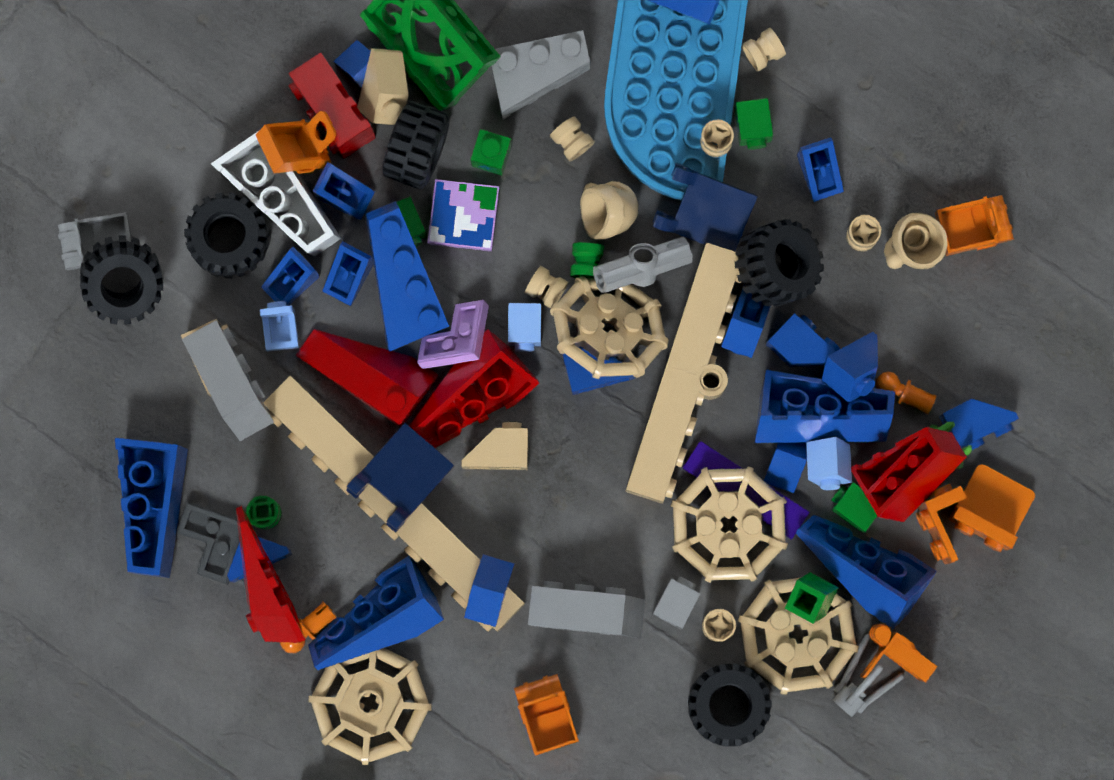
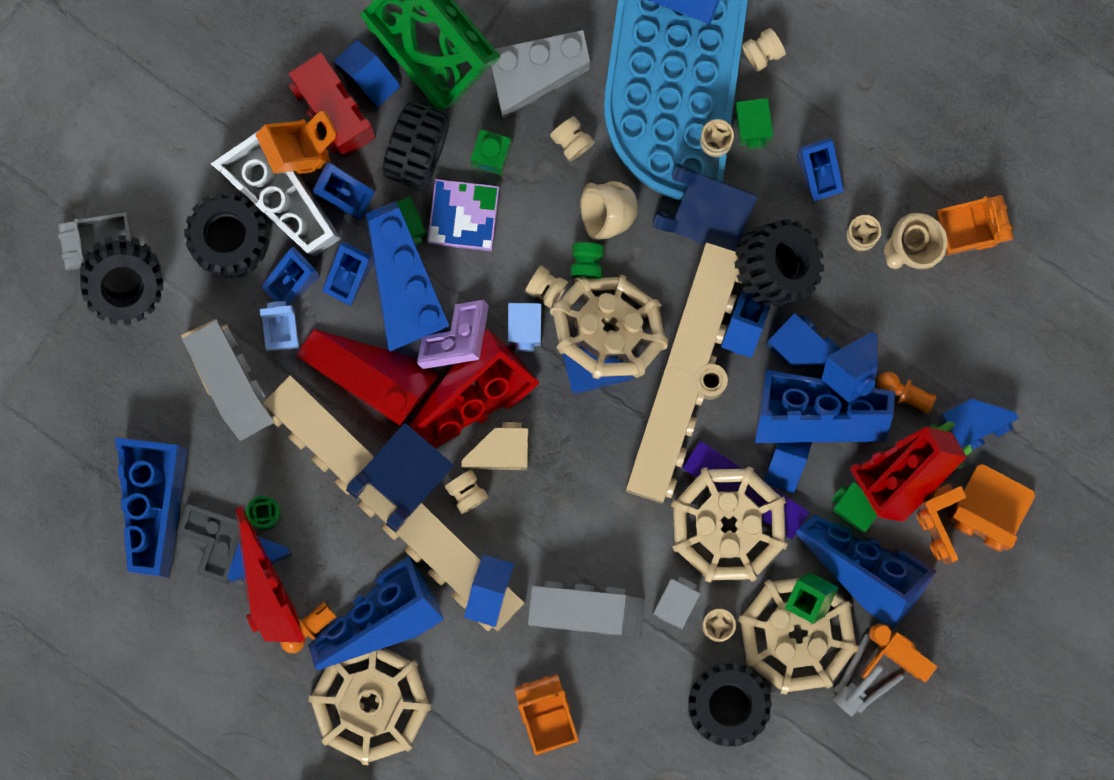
(384, 87): tan slope -> none
(470, 498): none -> tan wheel
(642, 264): light grey piece -> none
(829, 463): light blue brick -> none

